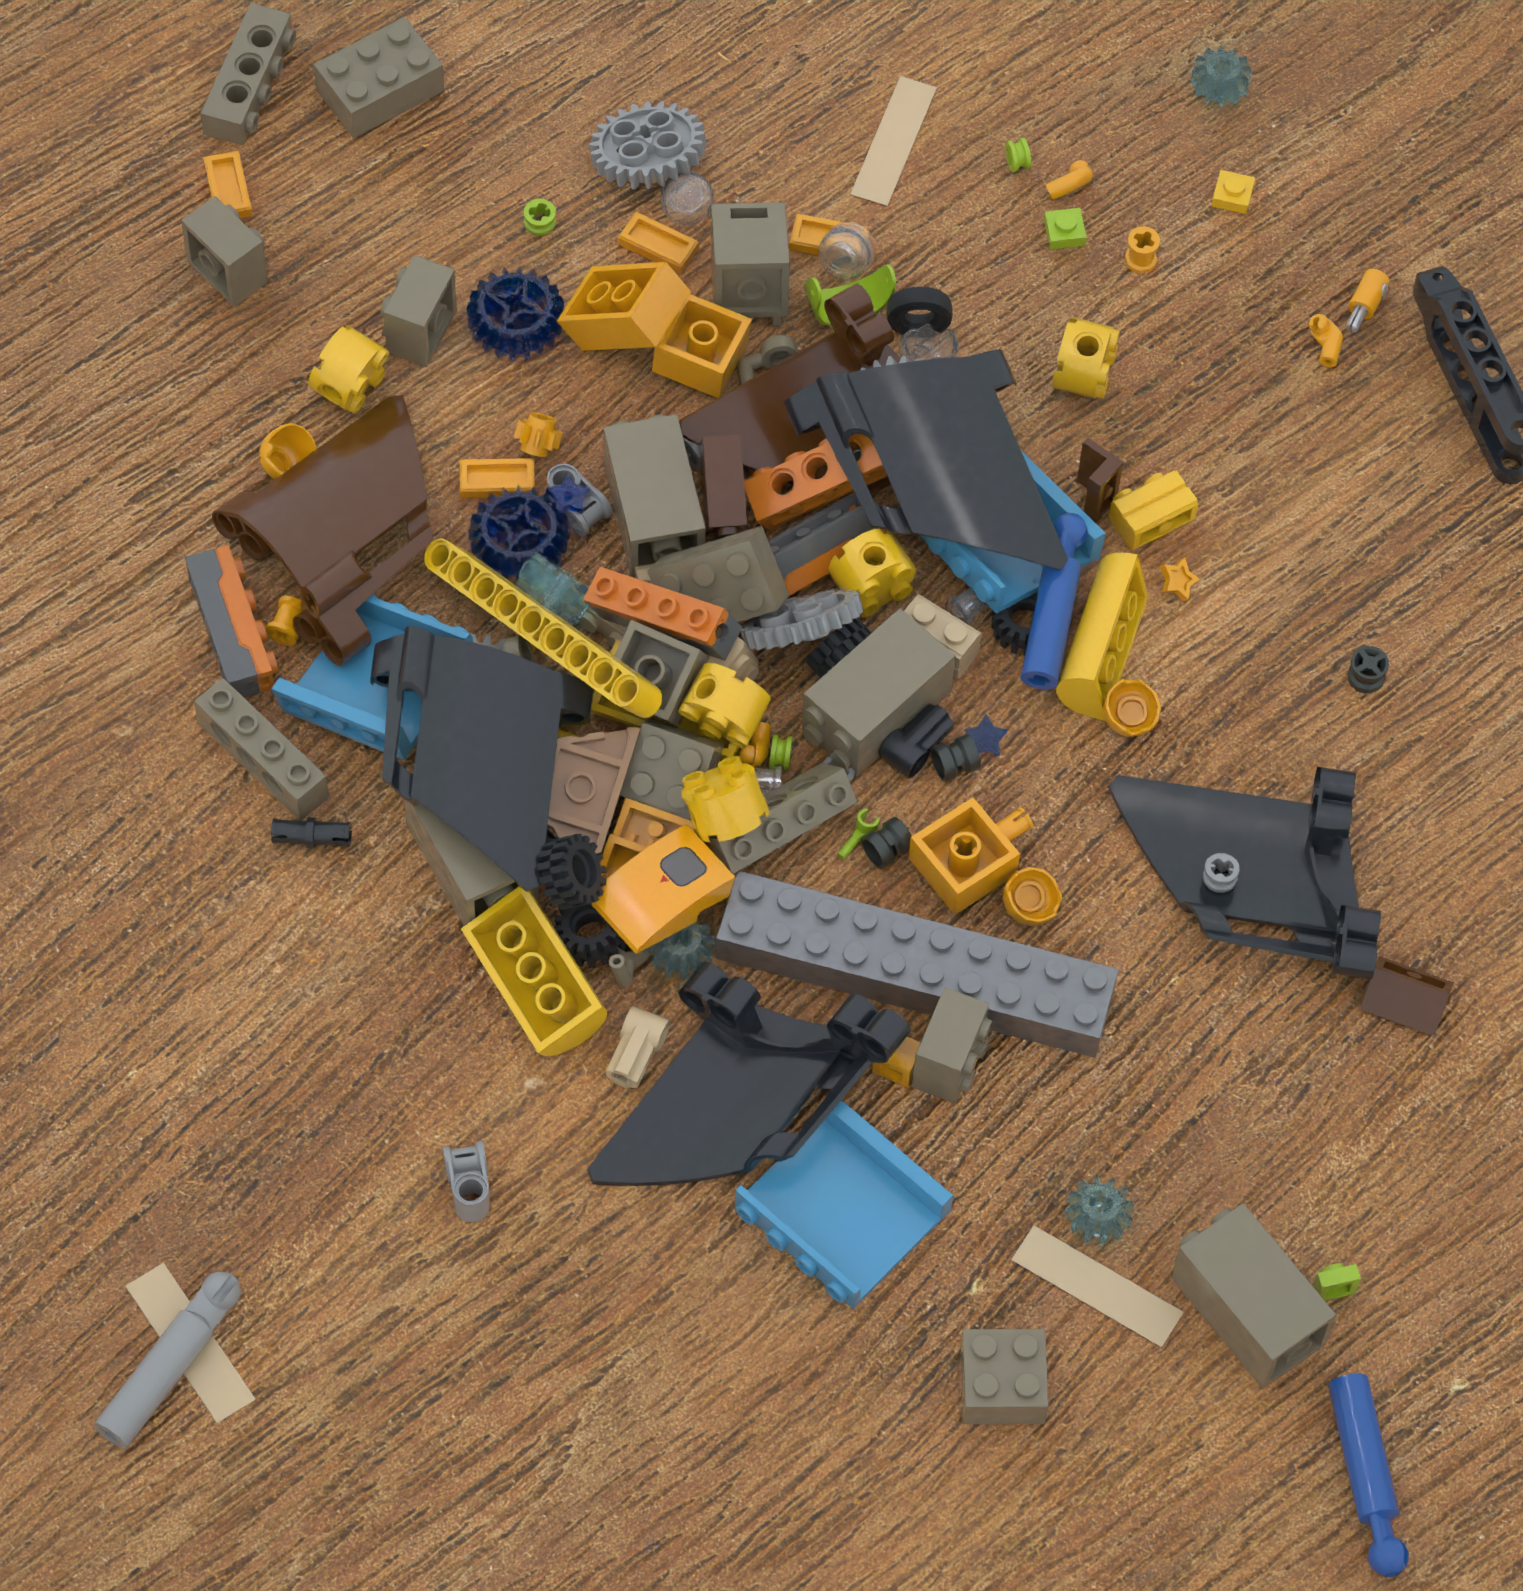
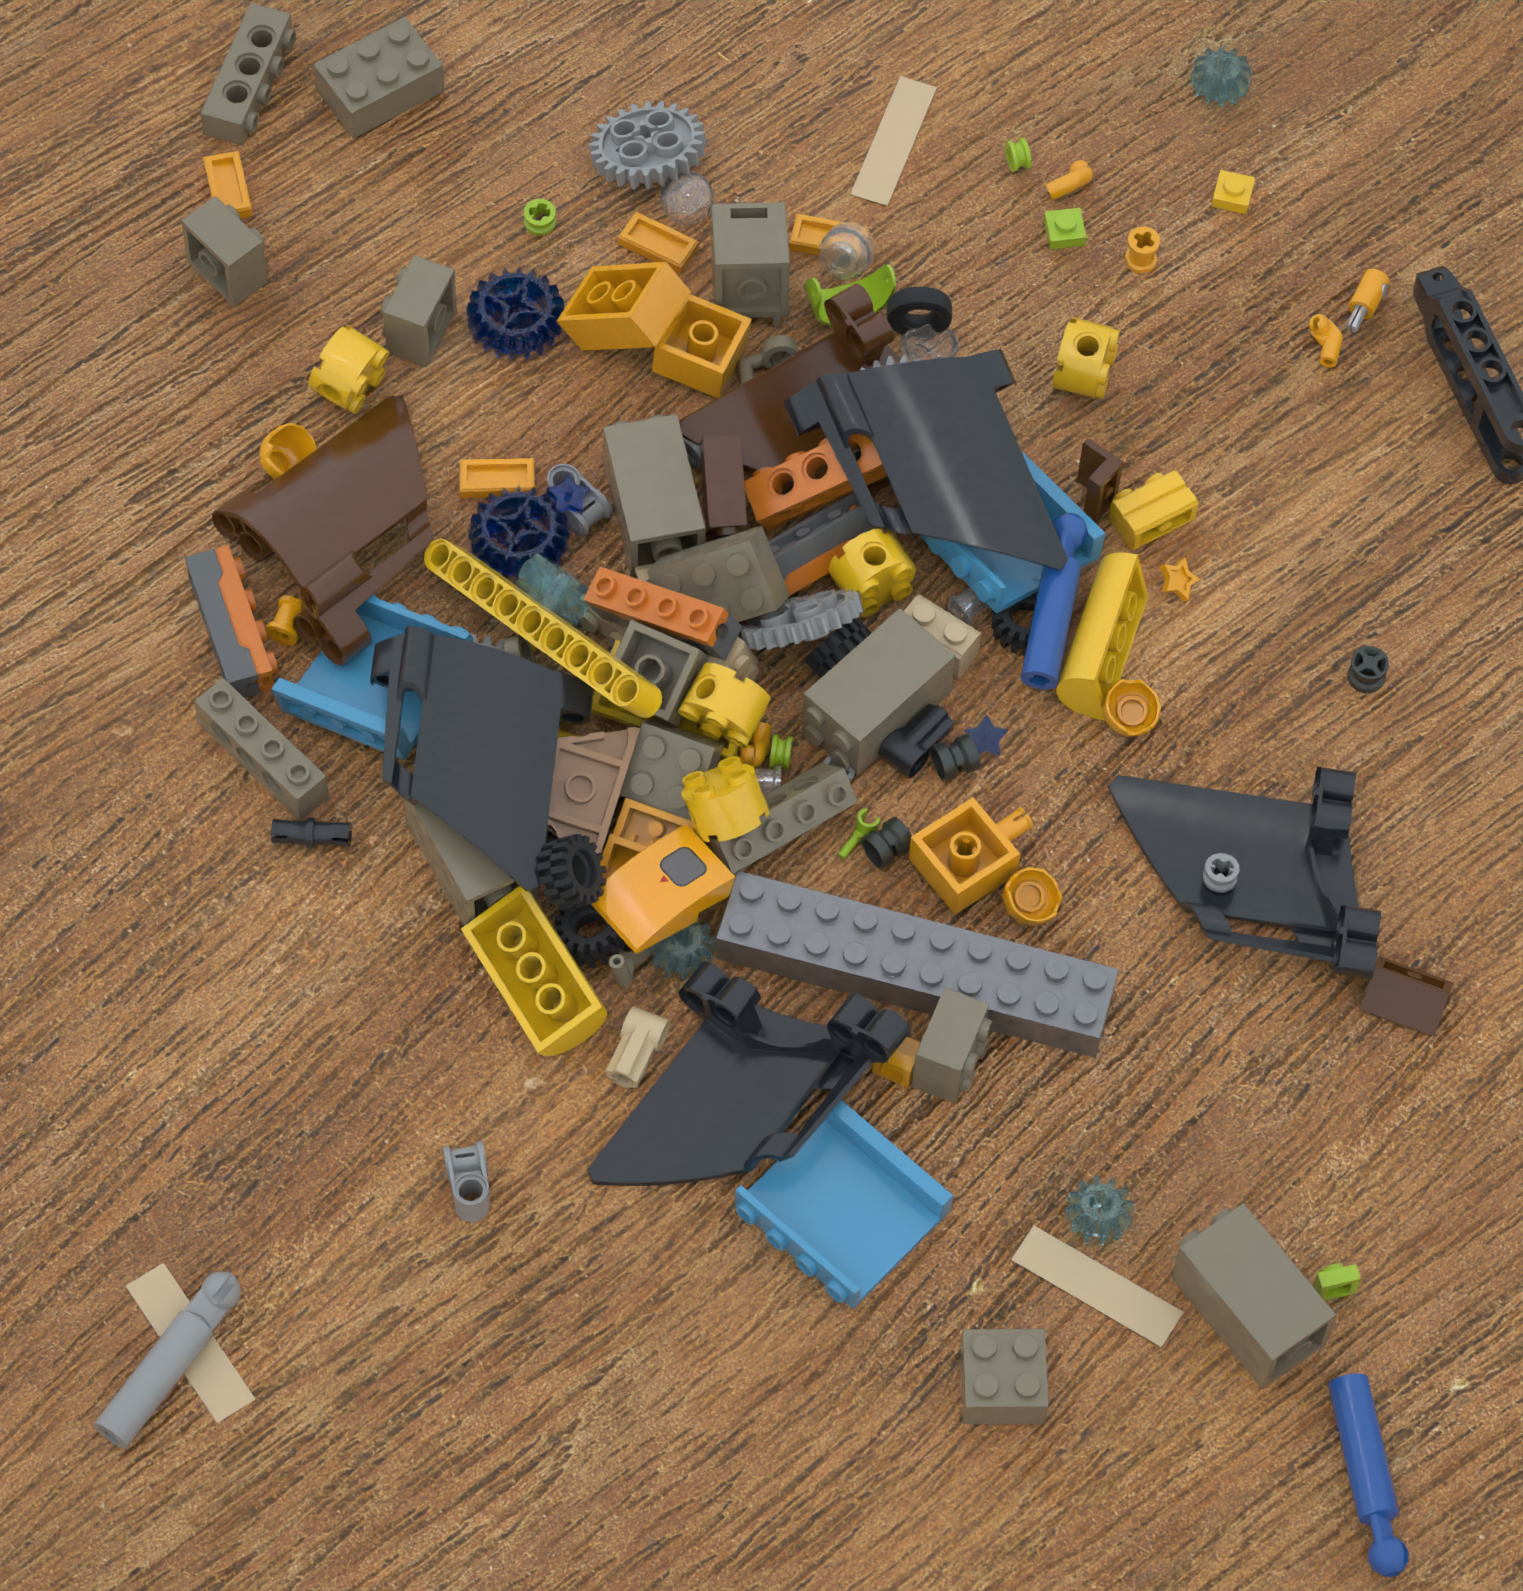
(538, 434): light orange gear -> none

